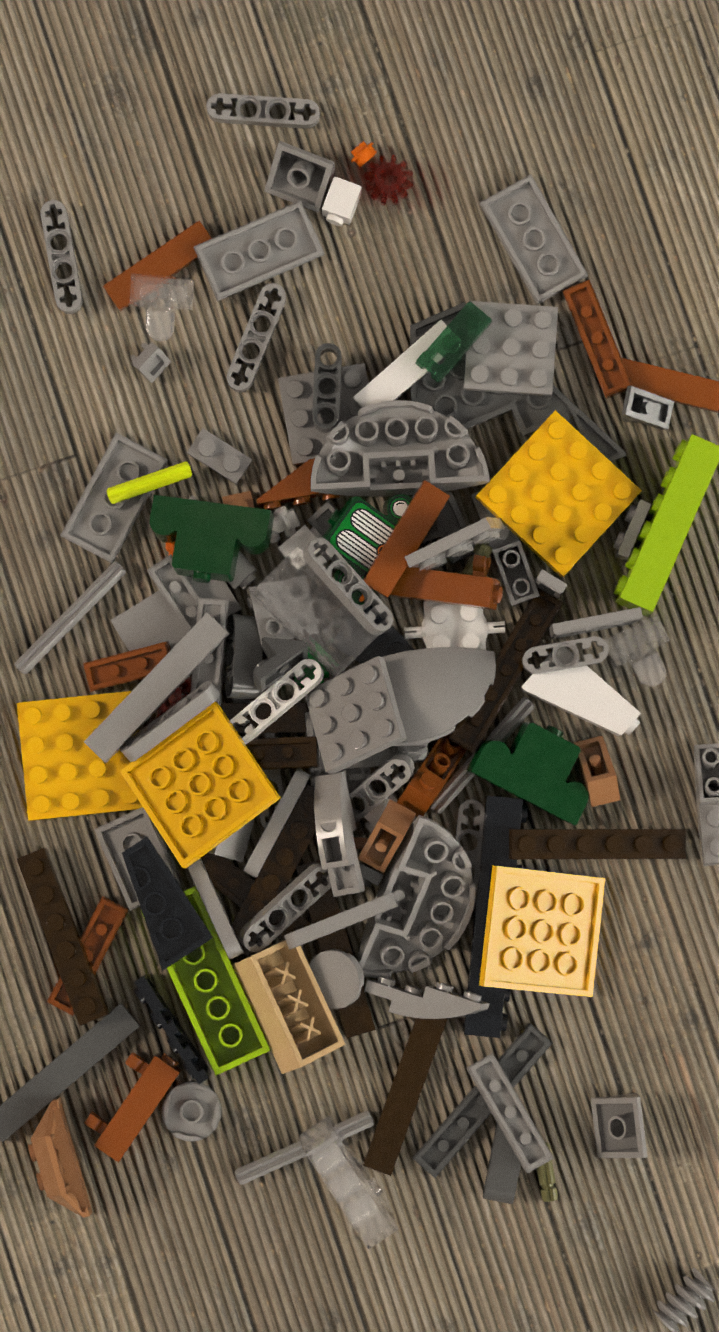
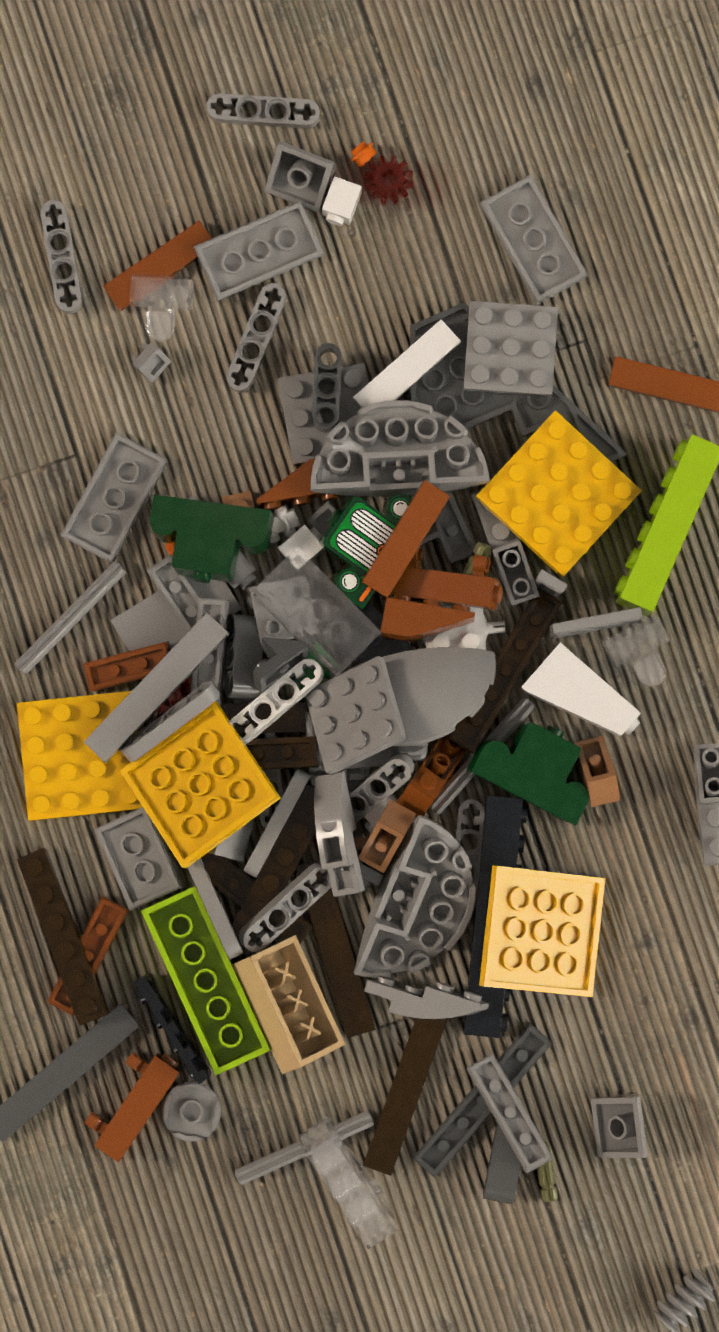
(58, 1161): medium nougat wedge -> none
(149, 482): neon yellow axle -> none
(168, 912): black wing -> none
(219, 456): light grey plate -> none
(338, 977): light grey tile -> none
(341, 920): light grey beam -> none
(344, 589): light grey beam -> none
(414, 620): none -> dark orange slope
(454, 341): clear green plate -> none
(456, 544): light grey plate -> none
(588, 658): light grey beam -> none
(597, 339): dark orange tile -> none
(597, 844): dark brown plate -> none
(635, 517): light grey plate -> none
(647, 408): slope -> none

